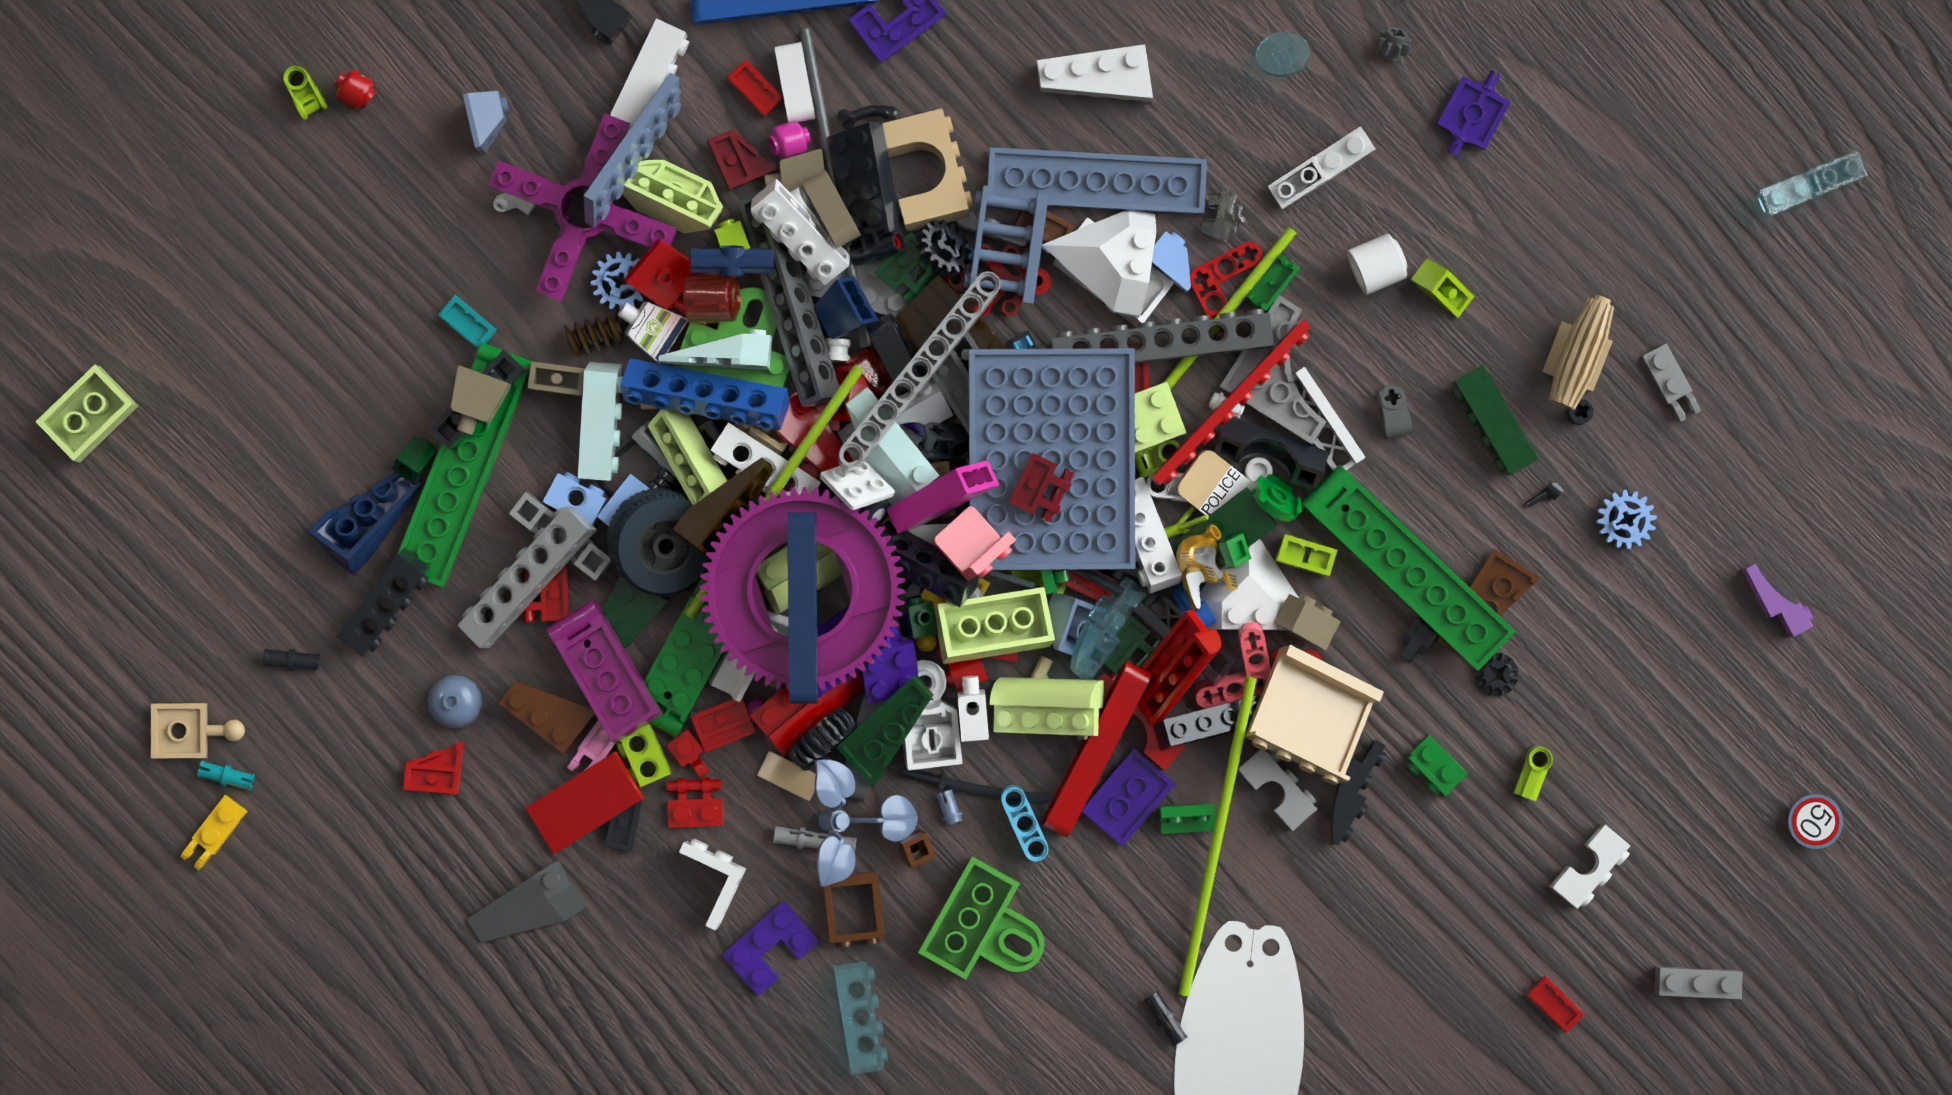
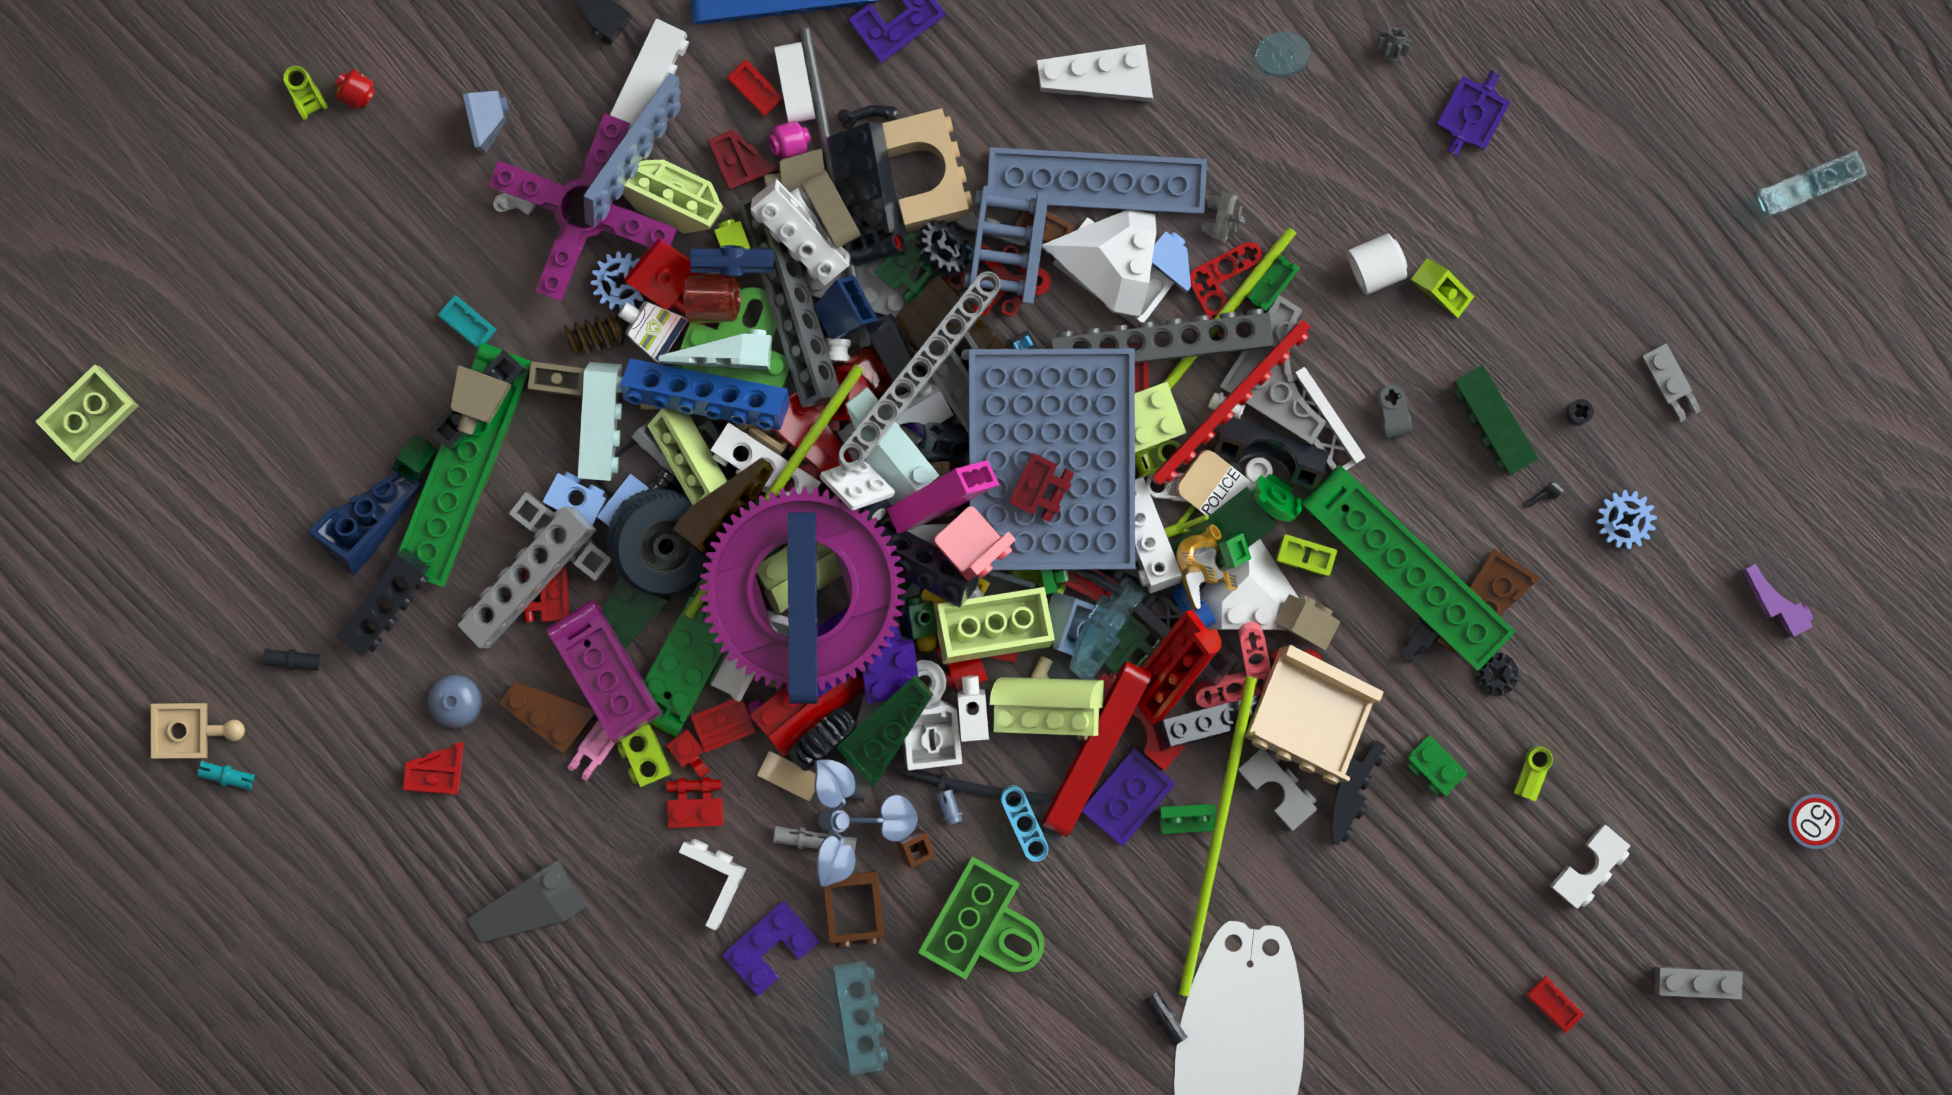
(215, 830): yellow hinge -> none
(585, 802): red tile -> none
(623, 828): black plate -> none
(1321, 168): white slope -> none
(1579, 353): tan plate -> none

